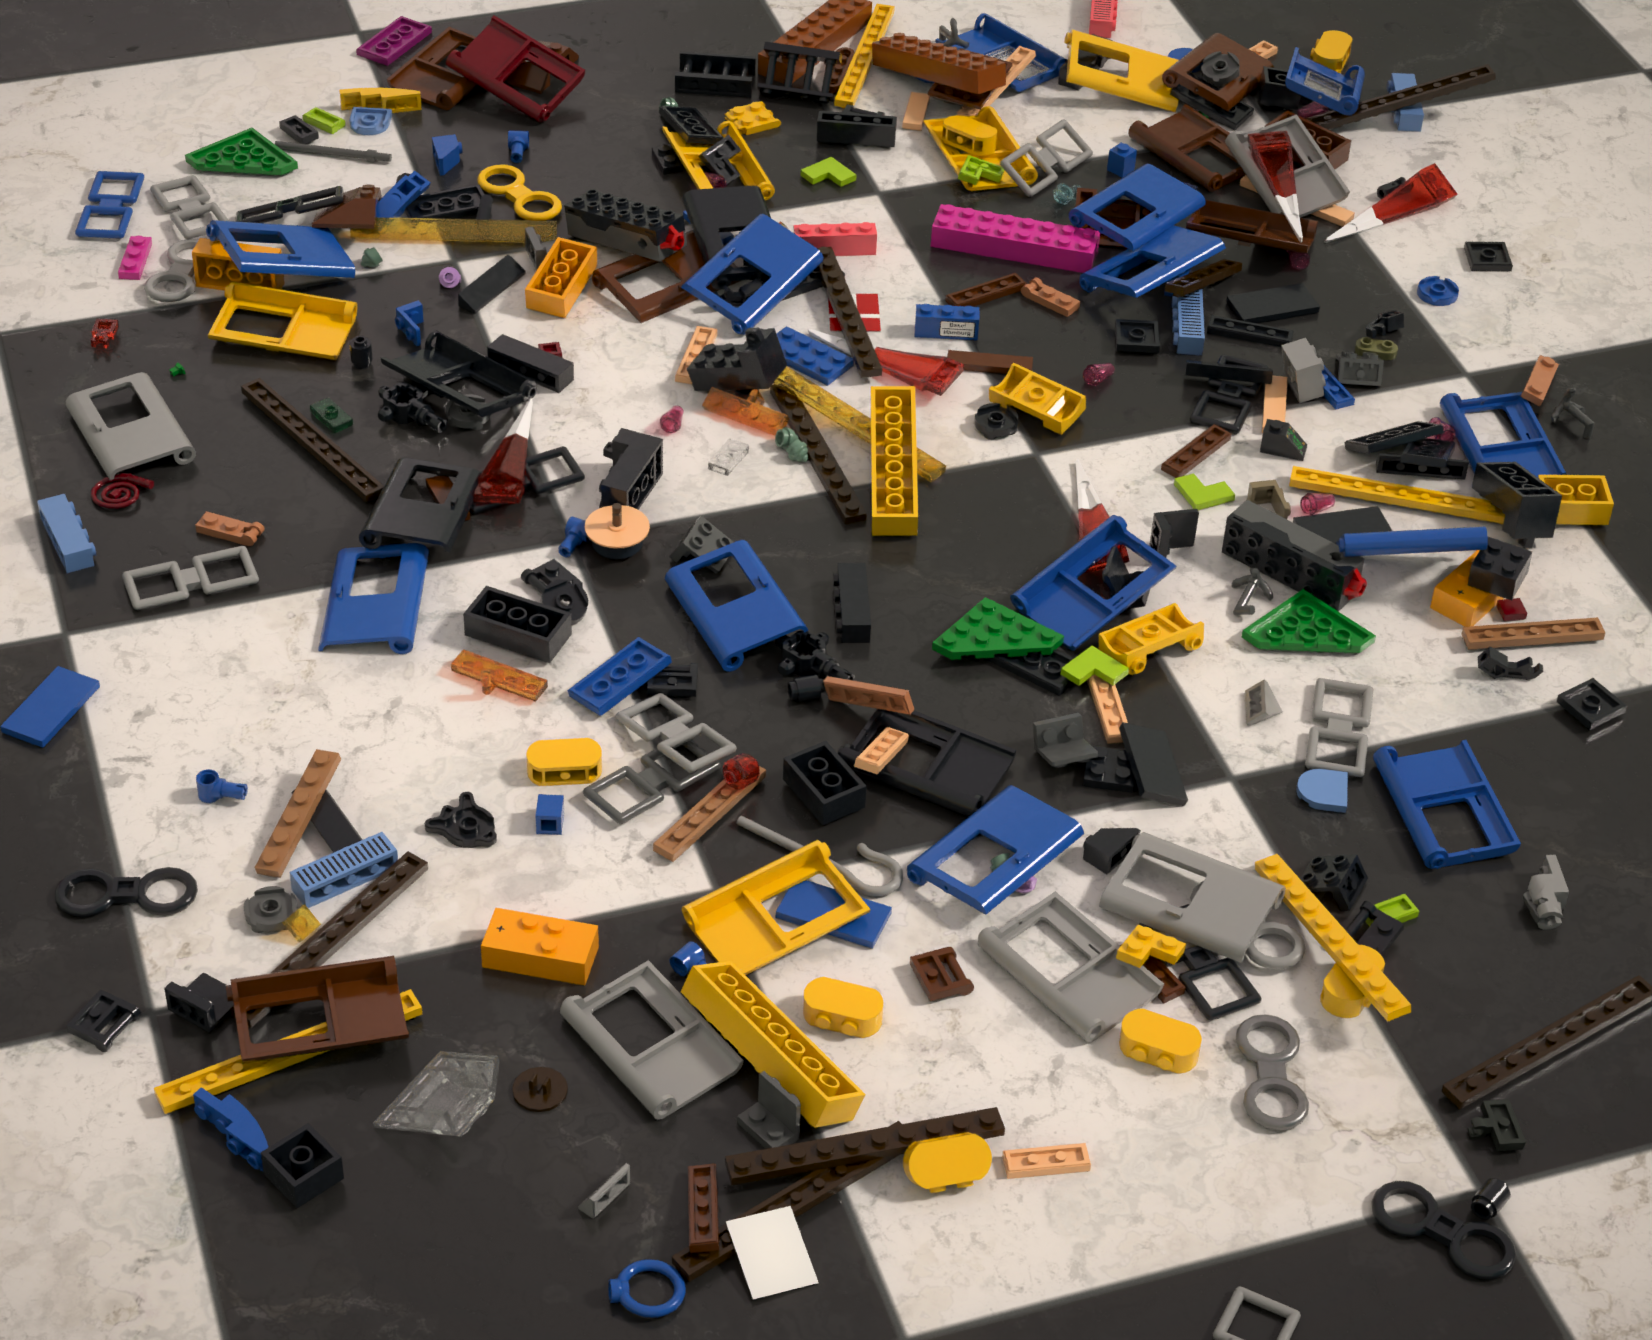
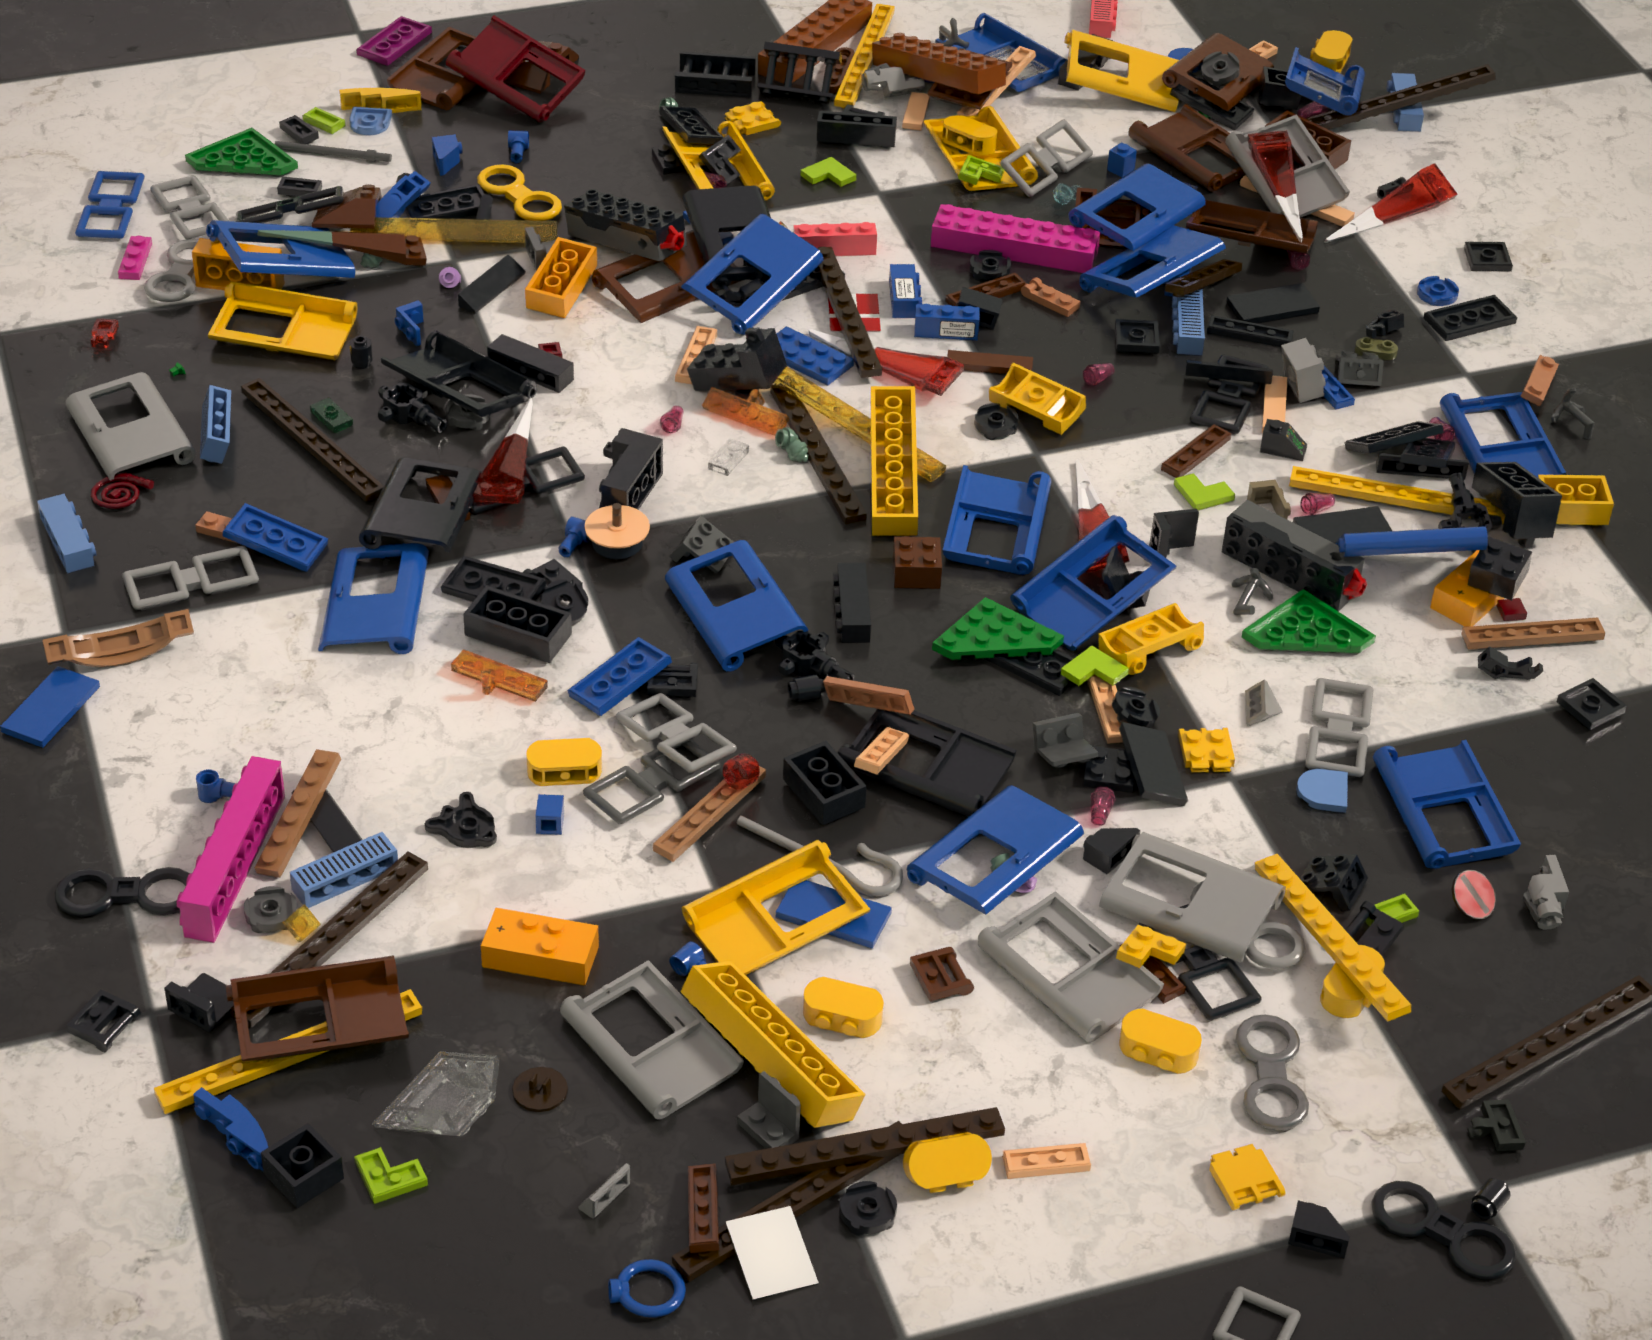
(119, 645): none -> medium nougat piece
(215, 424): none -> medium blue brick
(231, 849): none -> dark pink brick
(275, 537): none -> blue tile
(298, 186): none -> black plate
(386, 245): none -> reddish brown plate
(386, 1181): none -> lime tile
(473, 575): none -> black tile
(864, 1221): none -> black plate
(890, 80): none -> light grey plate
(904, 290): none -> blue brick
(917, 562): none -> reddish brown brick
(988, 306): none -> black brick
(989, 265): none -> black plate
(1003, 502): none -> blue piece
(1101, 805): none -> clear pink cone
(1135, 708): none -> black plate
(1206, 750): none -> yellow plate
(1245, 1176): none -> yellow plate
(1318, 1230): none -> black slope
(1466, 507): none -> black piece
(1470, 317): none -> black tile
(1473, 894): none -> piece

